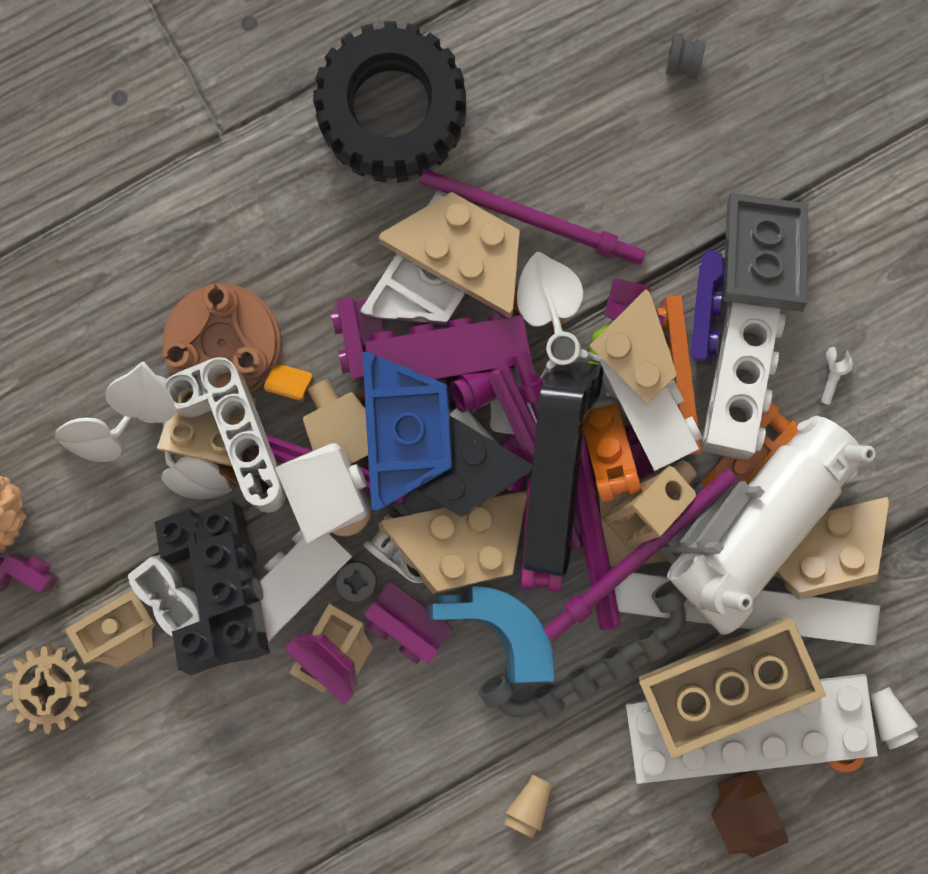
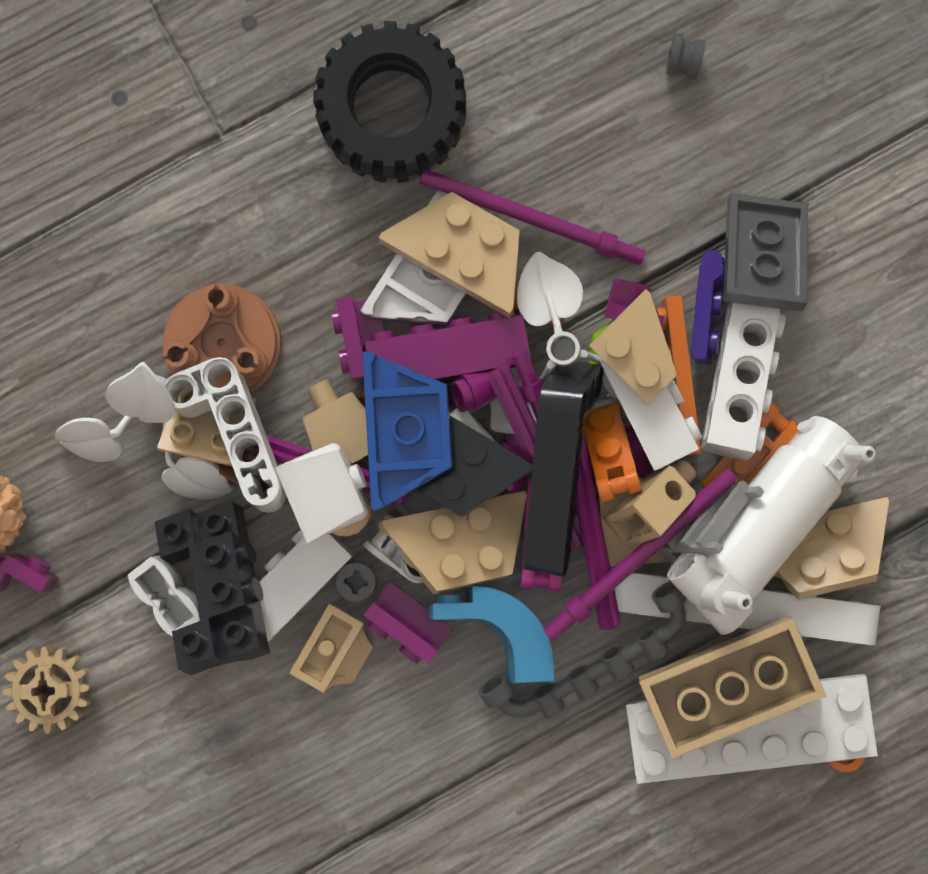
(114, 632): tan slope -> none
(288, 382): light orange slope -> none
(325, 664): magenta slope -> none
(529, 808): tan cone -> none
(747, 816): reddish brown slope -> none
(836, 371): white hand -> none
(892, 719): white cone -> none

